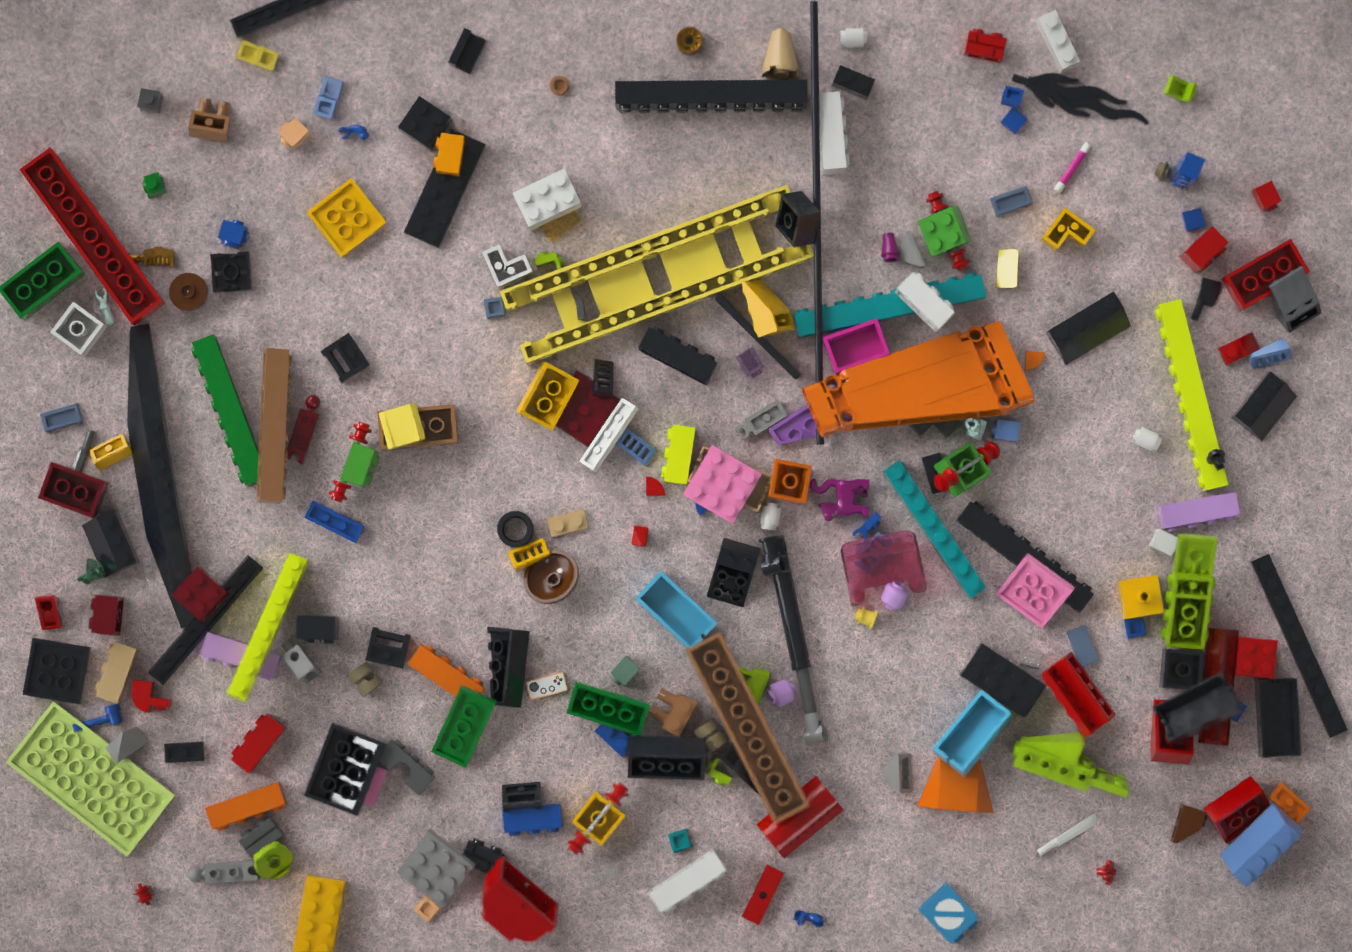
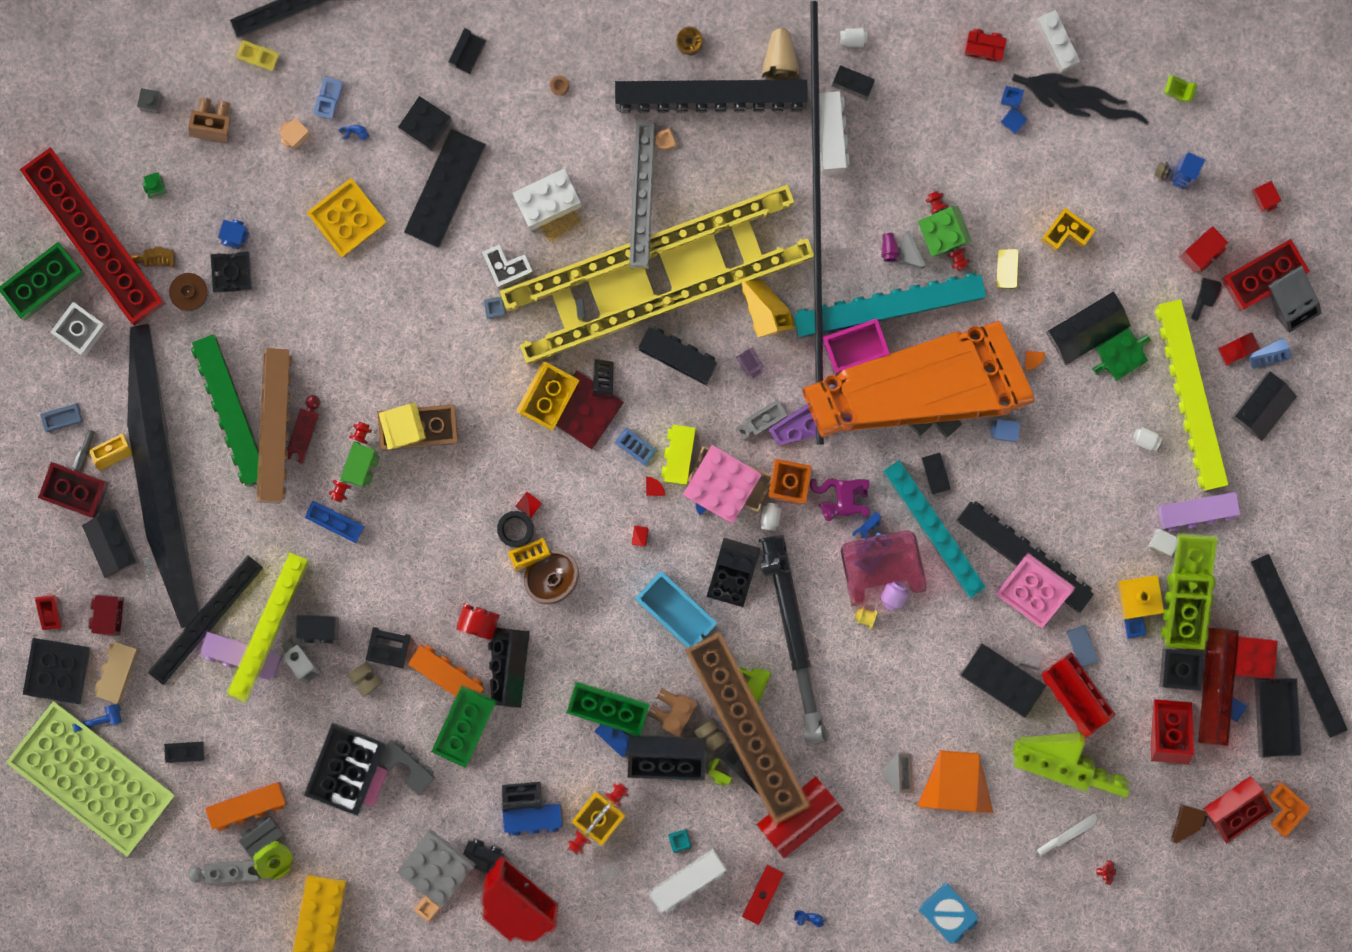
(94, 571): clear green piece -> none
(105, 307): light aqua piece -> none
(126, 744): light grey slope -> none
(143, 697): red brick -> none
(143, 894): red wheel -> none
(200, 593): dark red brick -> none
(257, 742): red brick -> none
(350, 353): black plate -> none
(449, 154): light orange brick -> none
(477, 622): none -> red brick
(528, 504): none -> red slope
(545, 258): lime bracket -> none
(546, 686): white tile -> none
(567, 523): tan plate -> none
(609, 435): white plate -> none
(624, 671): sand green brick -> none
(642, 195): none -> light grey tile
(665, 140): none -> light nougat tile
(761, 340): black tile -> none
(781, 693): lavender head -> none
(797, 219): black brick -> none
(925, 301): white brick -> none
(965, 467): bright green brick -> none
(972, 733): medium azure piece -> none
(975, 428): light aqua pin -> none
(1011, 201): sand blue tile -> none
(1072, 168): dark pink bar -> none
(1121, 354): none -> green plate
(1193, 219): blue tile -> none
(1198, 708): black brick -> none
(1217, 458): black plate -> none
(1261, 844): medium blue slope -> none

